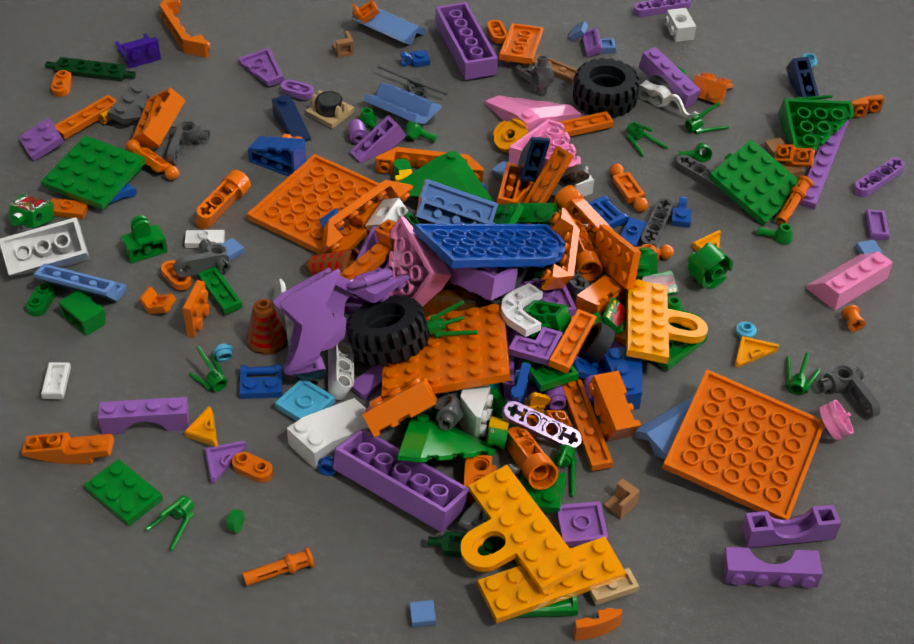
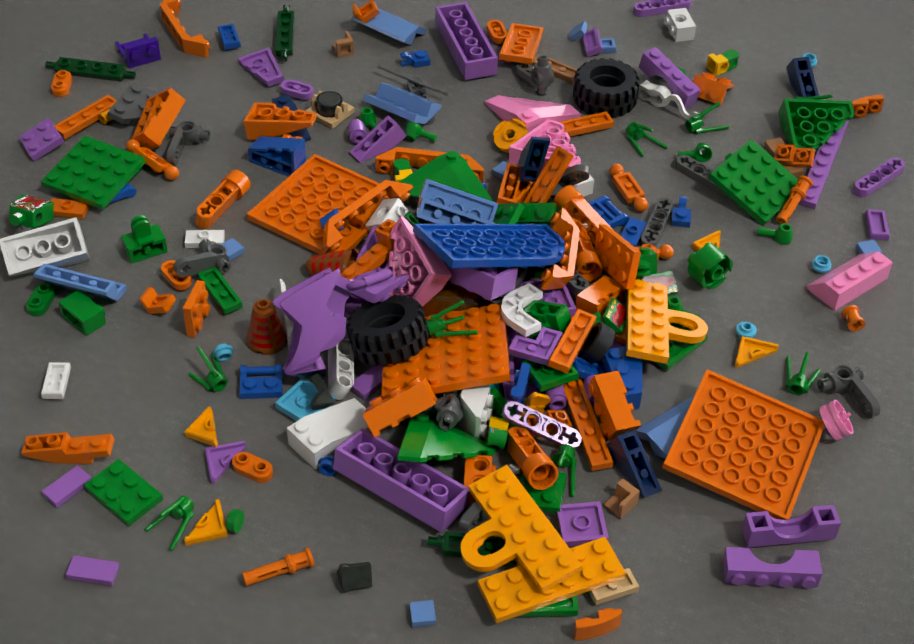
(66, 486): none -> medium lavender tile
(92, 570): none -> medium lavender tile
(168, 412): medium lavender arch -> none
(209, 527): none -> light orange tile
(229, 36): none -> blue plate
(272, 121): none -> orange wedge
(285, 33): none -> dark green plate
(323, 397): none -> pearl dark grey tile
(355, 575): none -> pearl dark grey tile
(634, 463): none -> dark blue slope
(723, 62): none -> yellow leg
(821, 264): none -> medium azure plate

